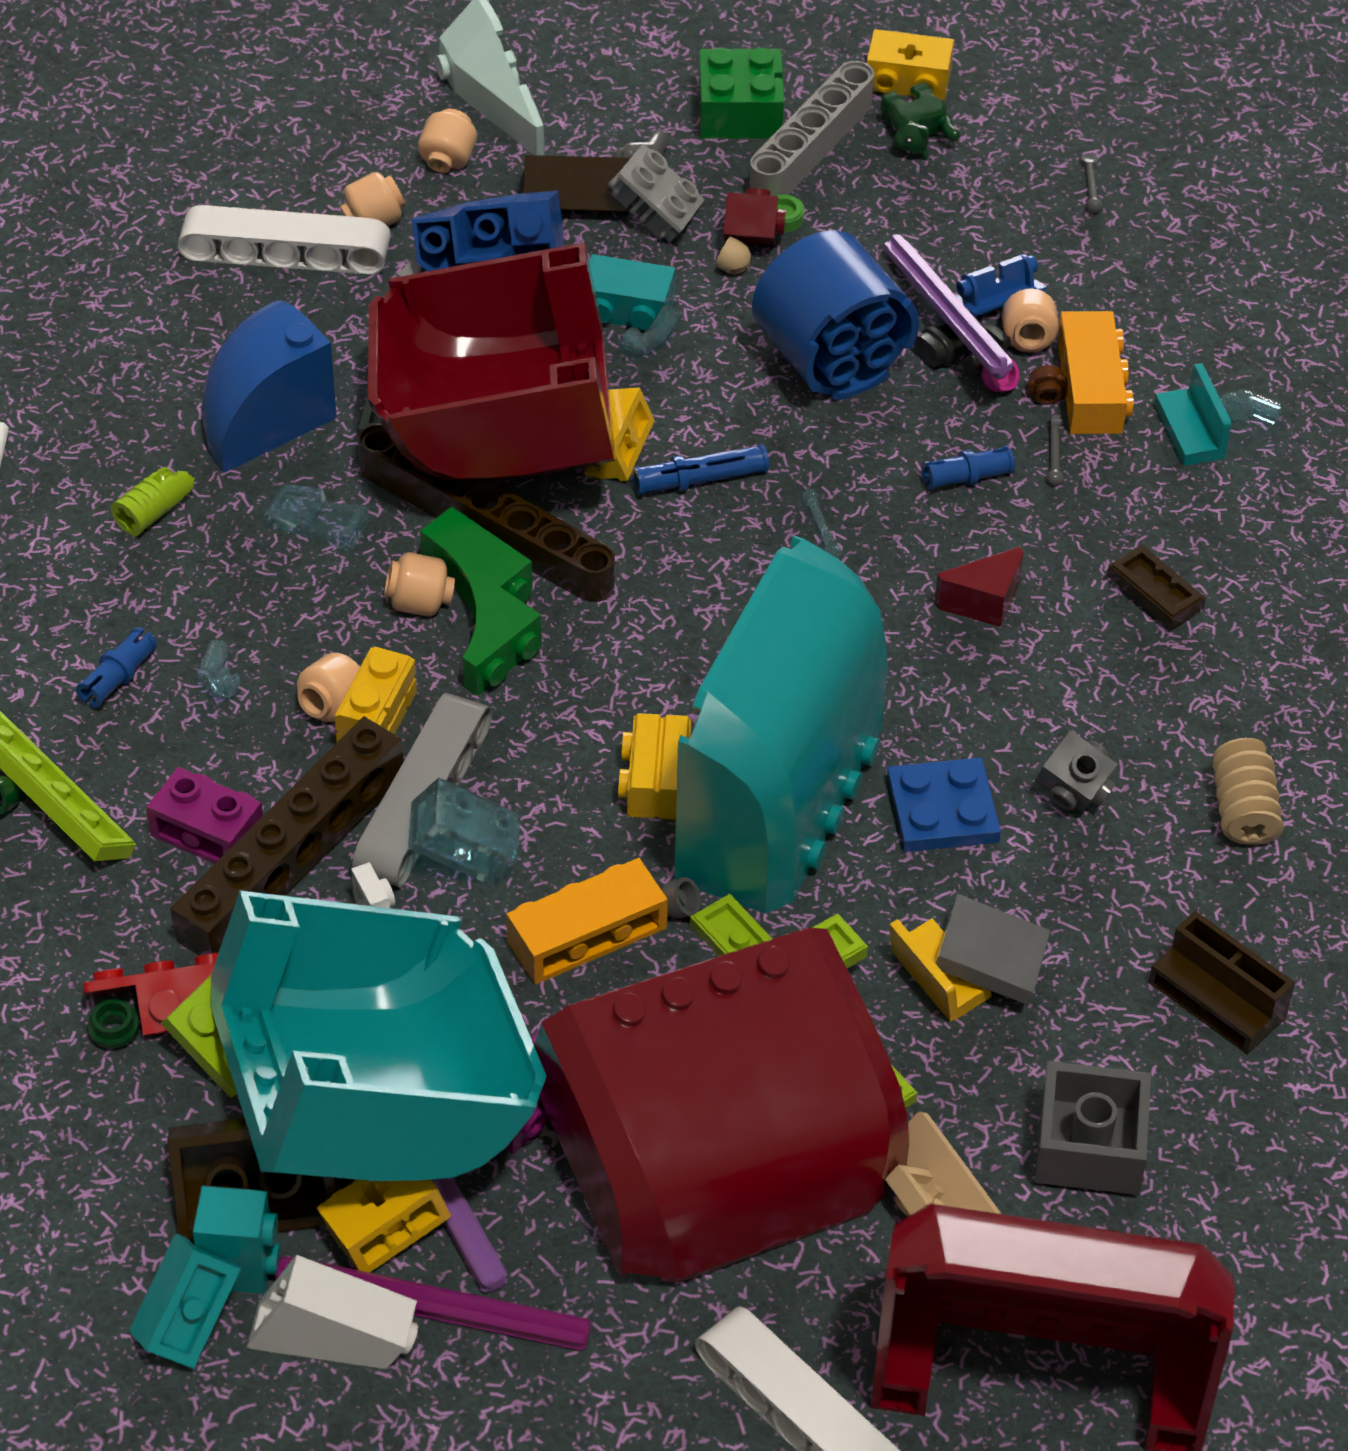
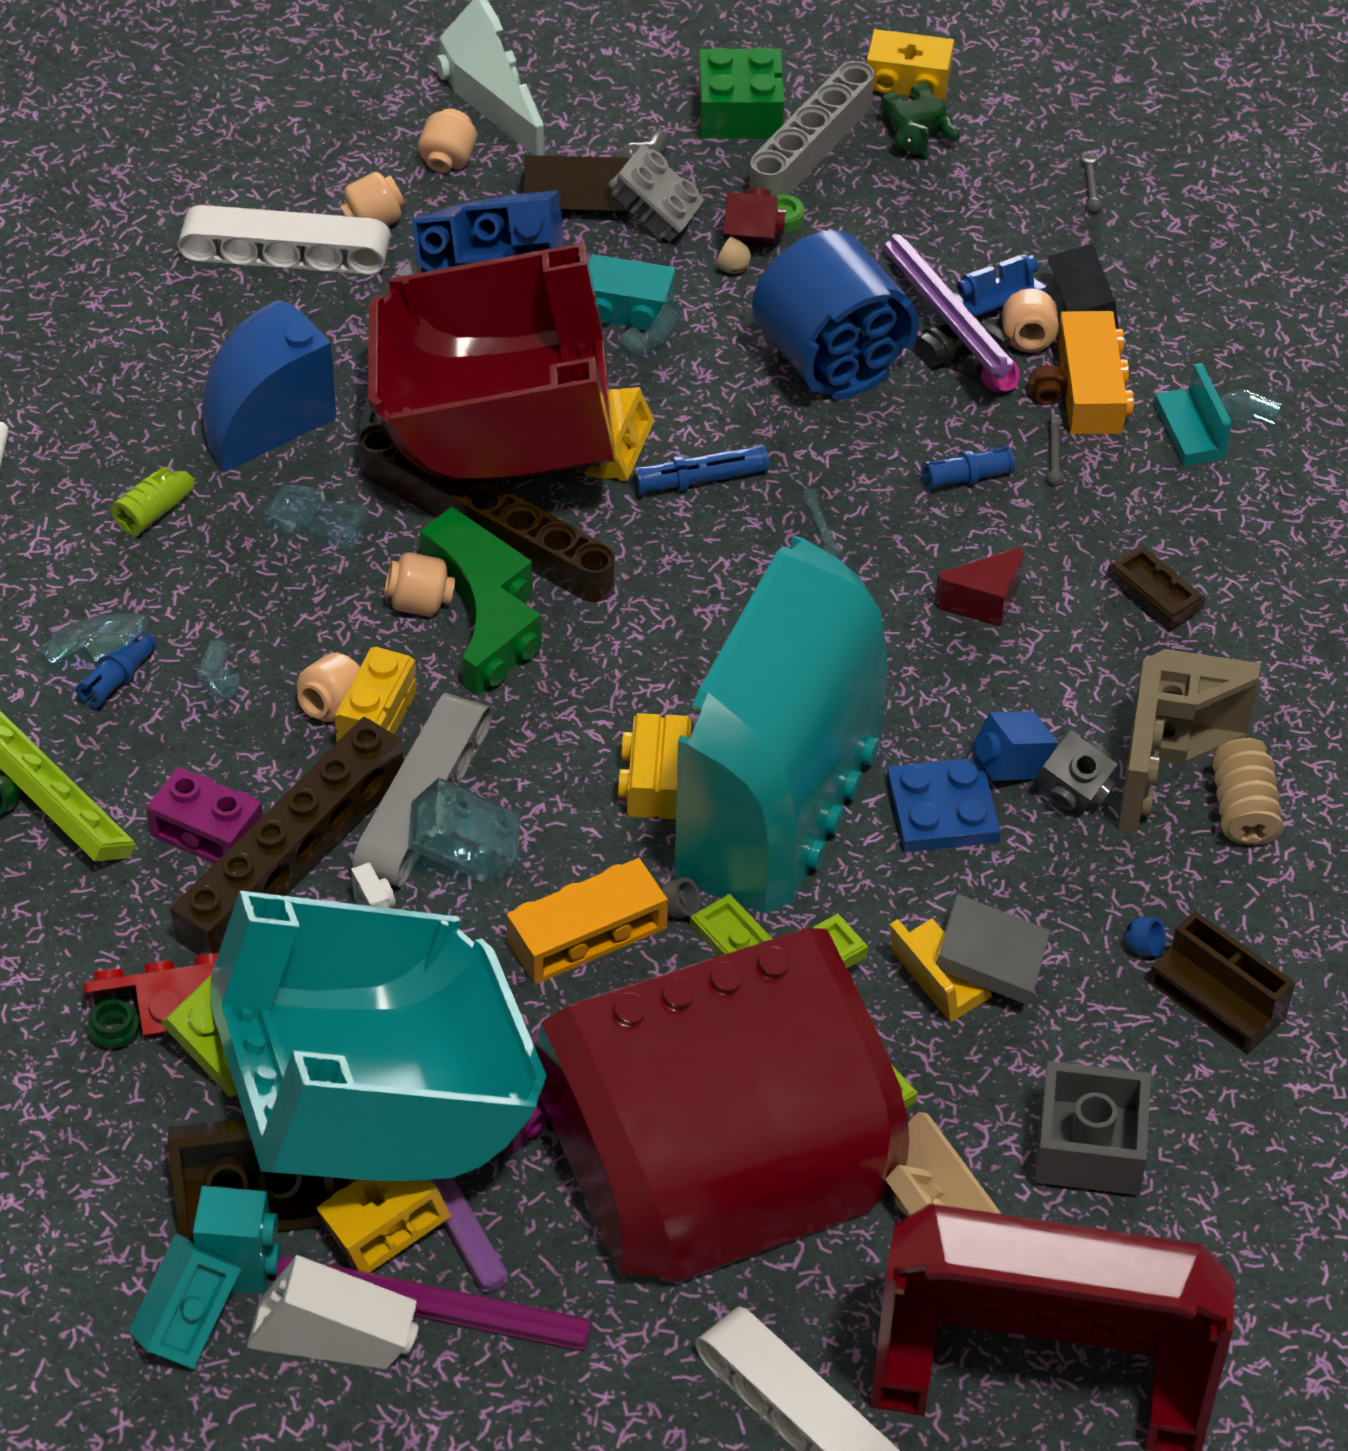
(99, 635): none -> clear light blue slope
(1013, 745): none -> blue brick
(1082, 280): none -> black hinge
(1146, 936): none -> blue hinge
(1197, 701): none -> dark tan bracket

